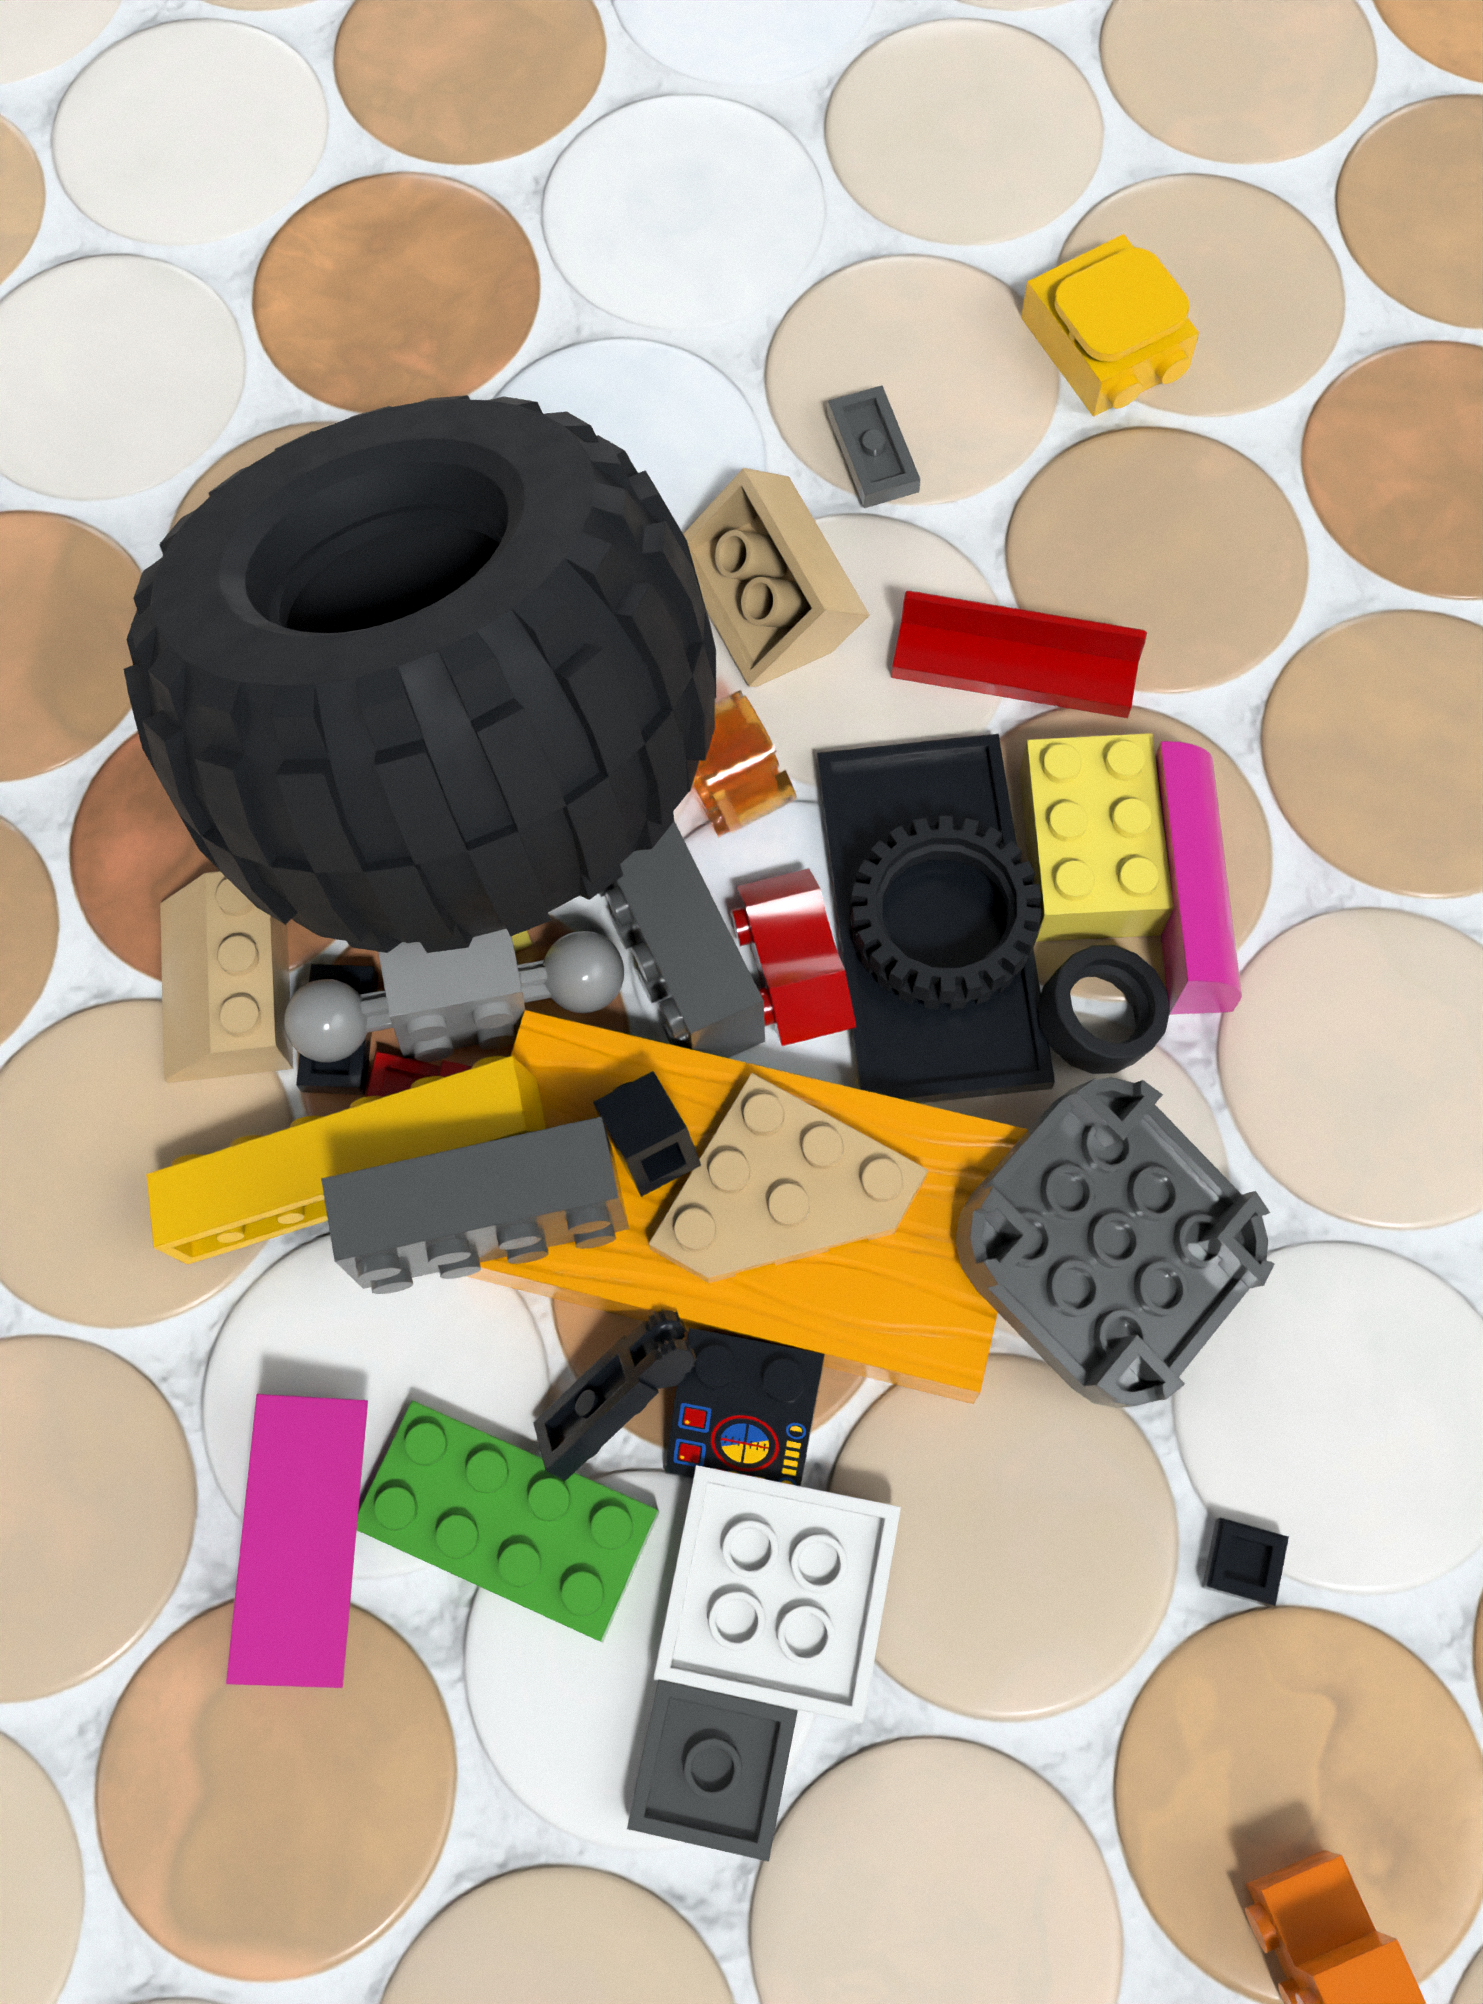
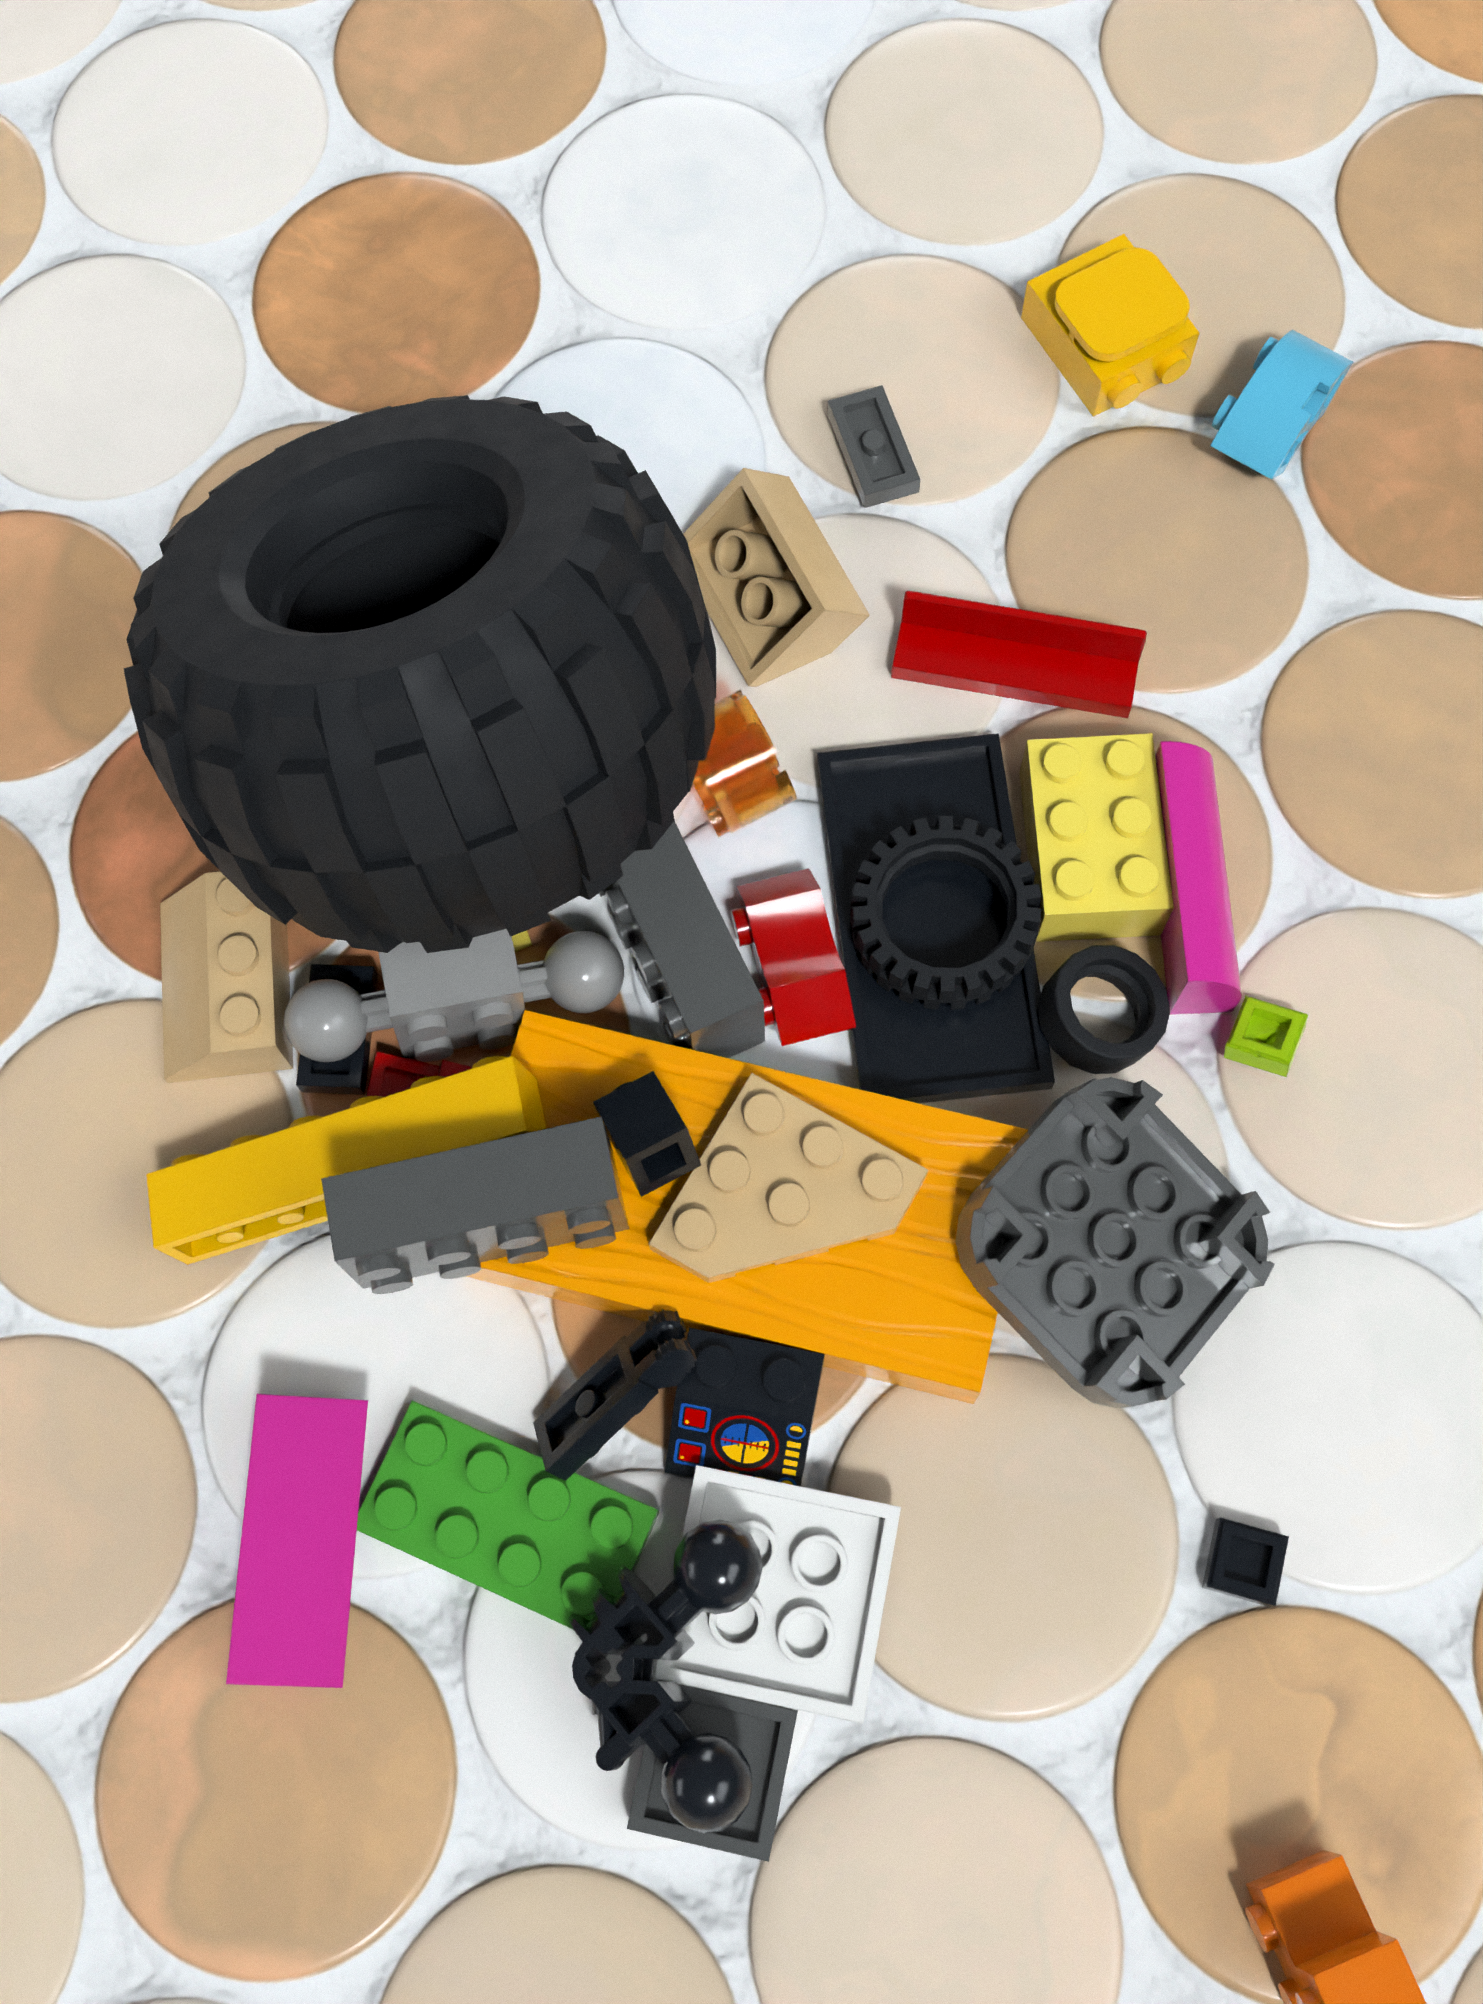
(705, 1774): none -> black piece
(1265, 1036): none -> lime tile
(1279, 403): none -> medium azure brick

